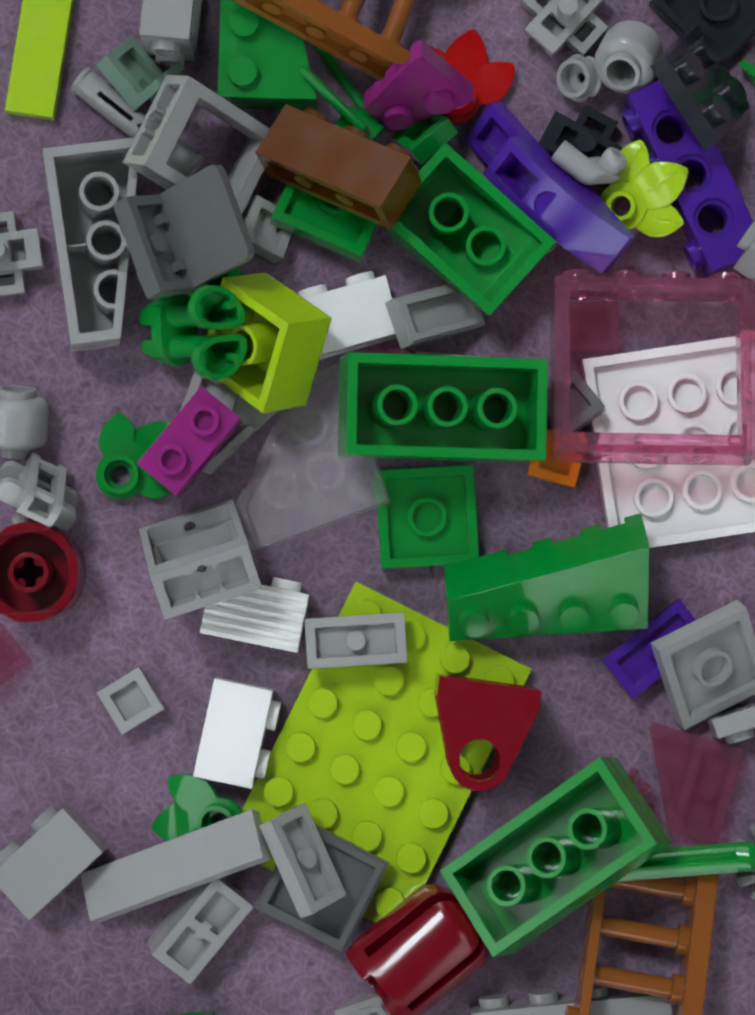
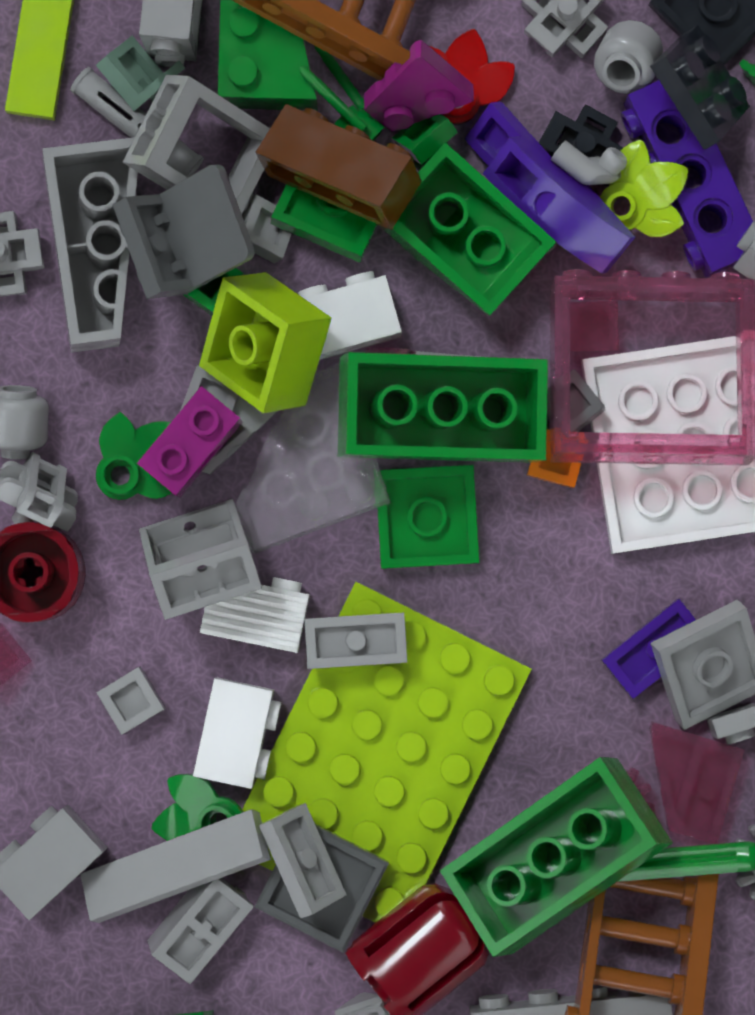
(175, 336): green piece -> none
(432, 316): light grey tile -> none
(484, 711): dark red hose -> none
(553, 587): green wedge -> none
(569, 75): light grey plate -> none

